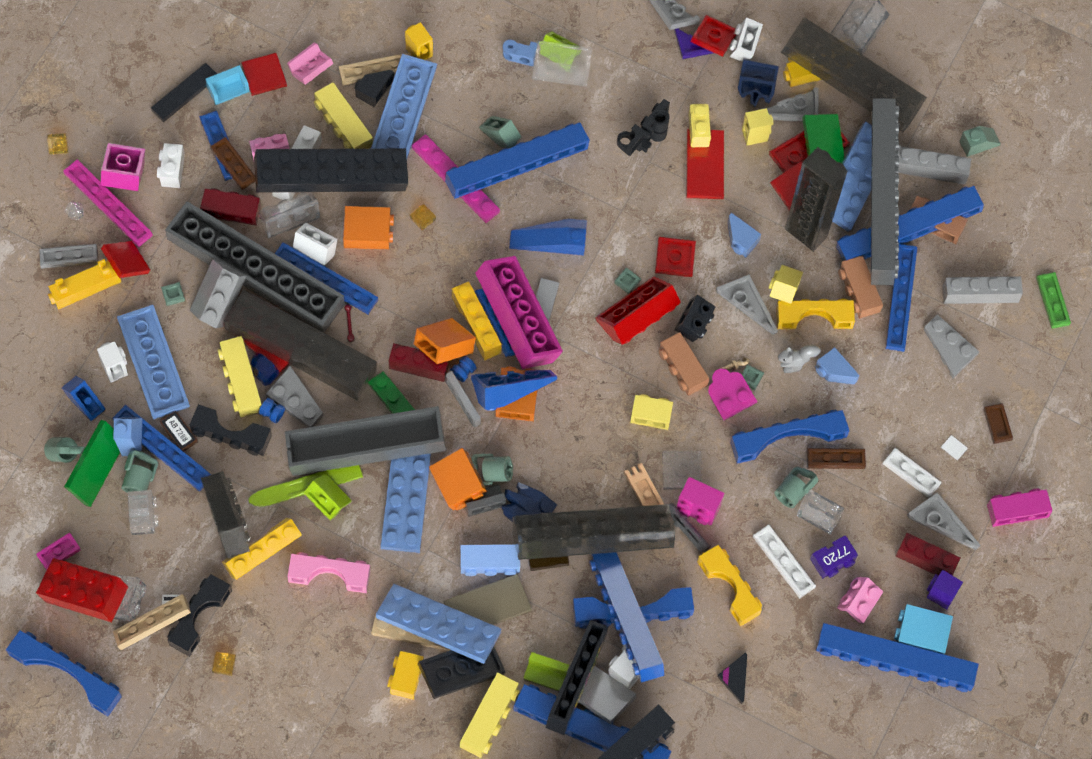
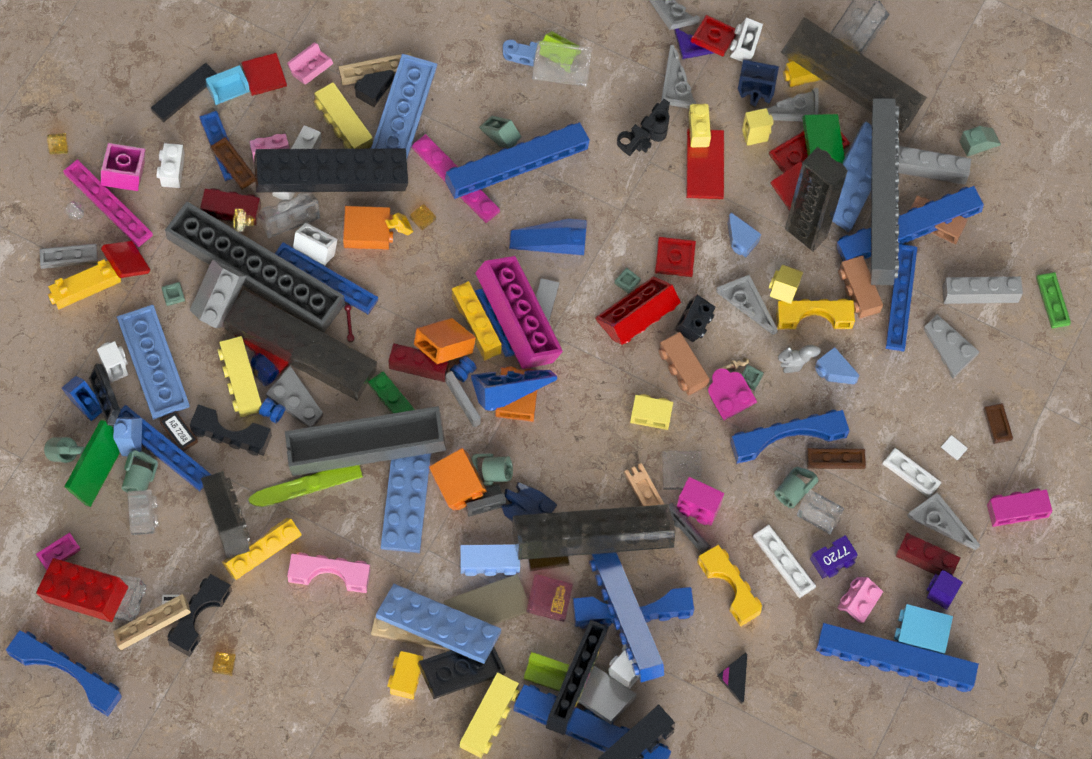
(104, 394): none -> black tile
(241, 220): none -> clear yellow tile
(327, 496): lime panel -> none
(400, 223): none -> yellow plate
(419, 42): yellow brick -> none
(549, 598): none -> clear pink tile
(676, 88): none -> light grey wing

